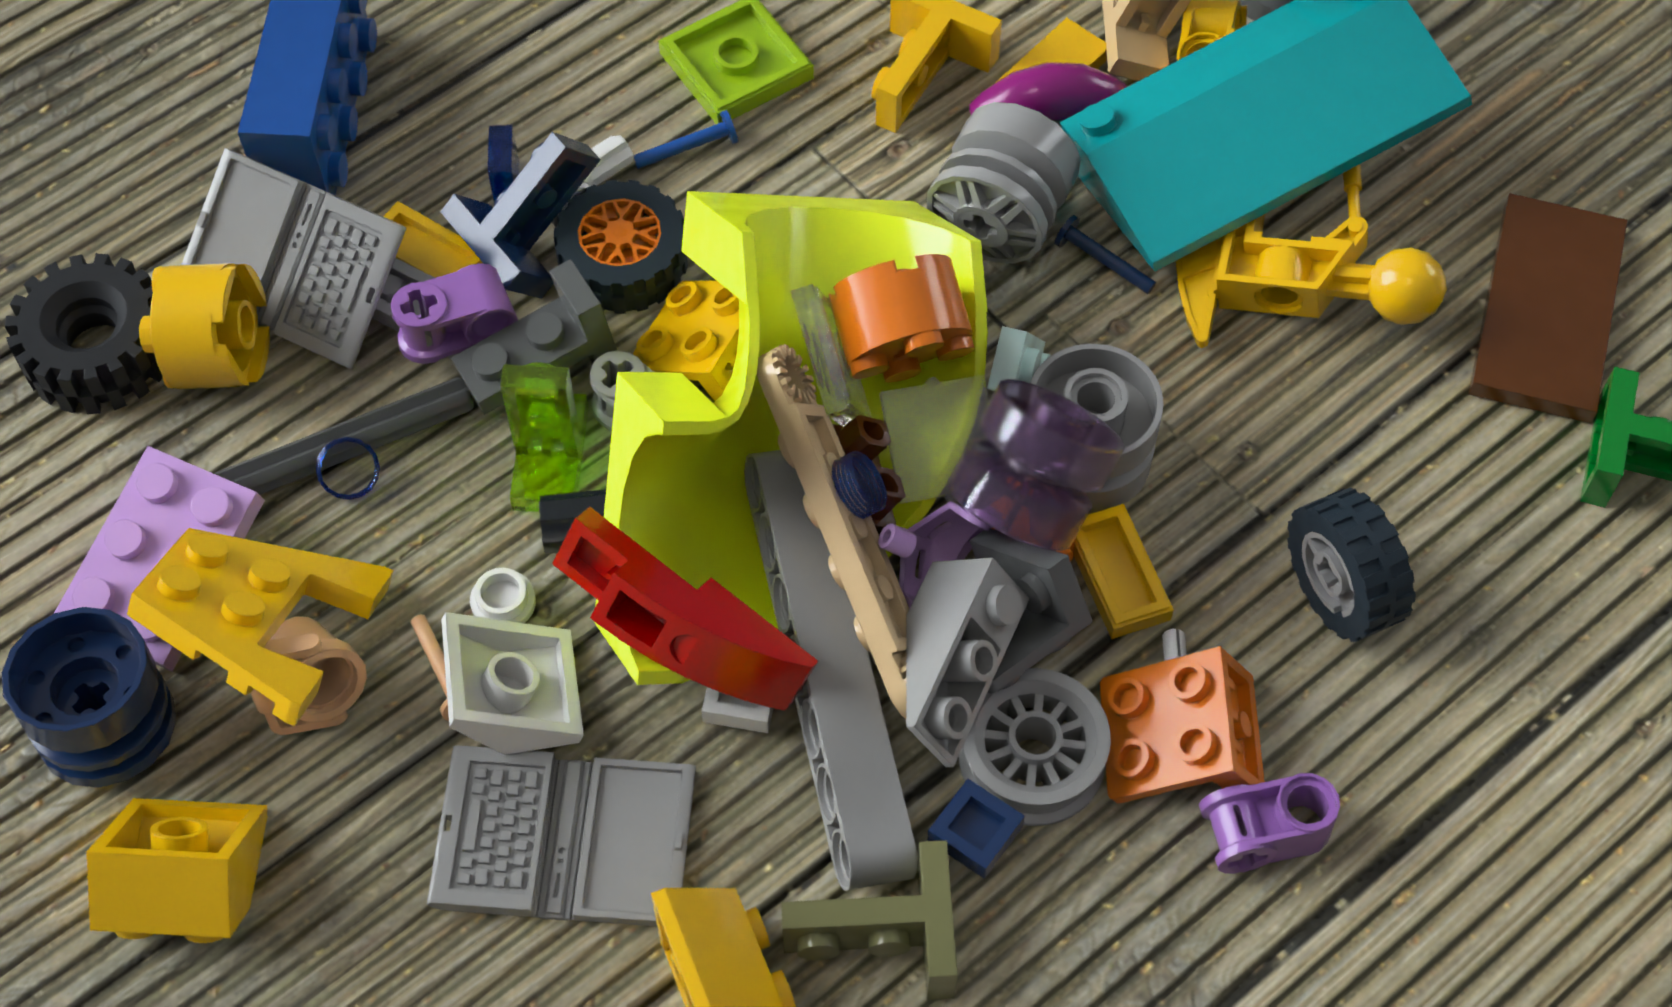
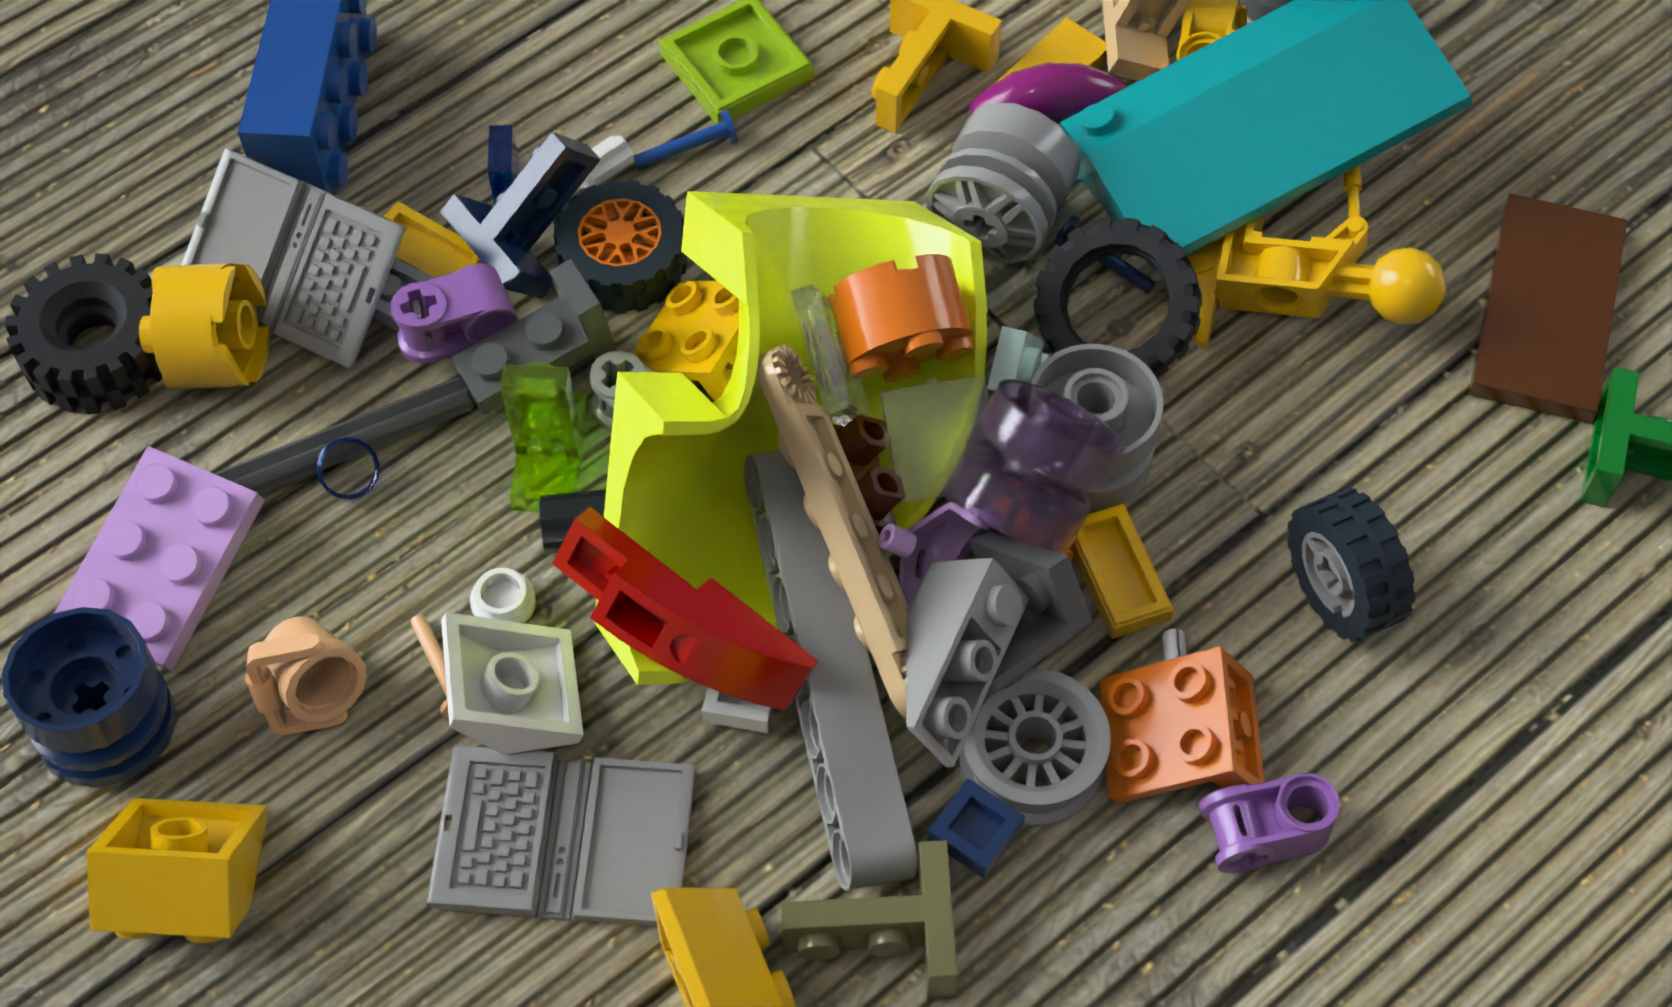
(234, 594): yellow wing -> none
(855, 475): clear blue axle -> none
(1121, 238): none -> black tyre

